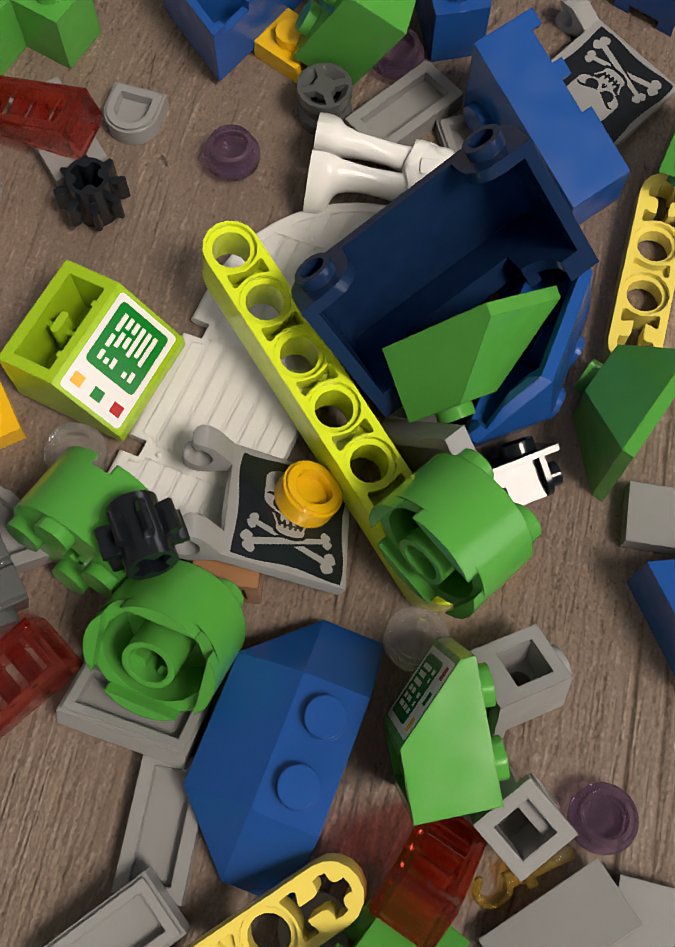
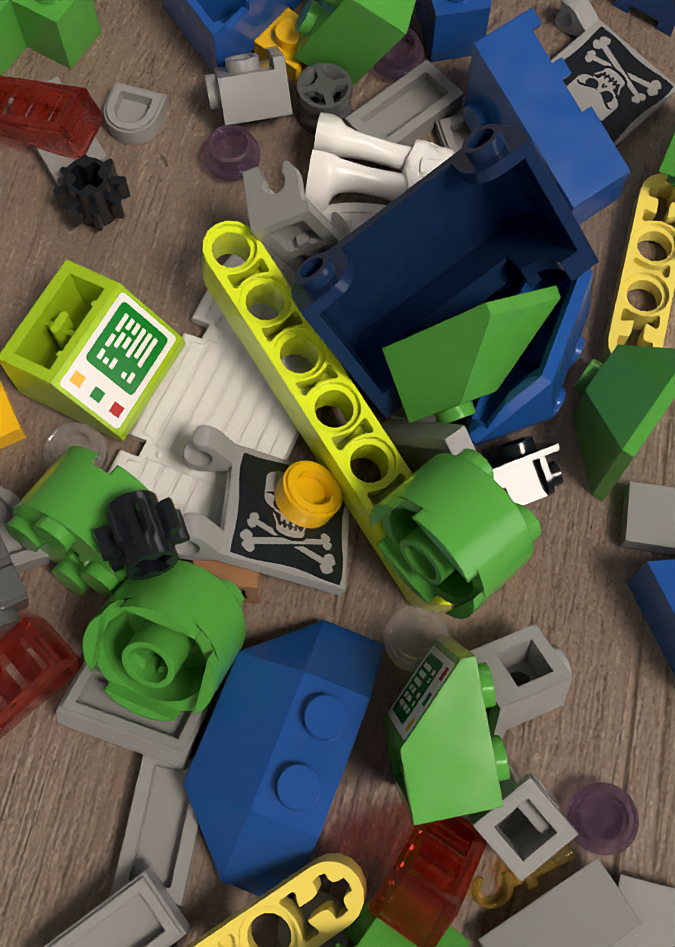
(250, 87): none -> light grey brick
(288, 220): none -> light grey hinge

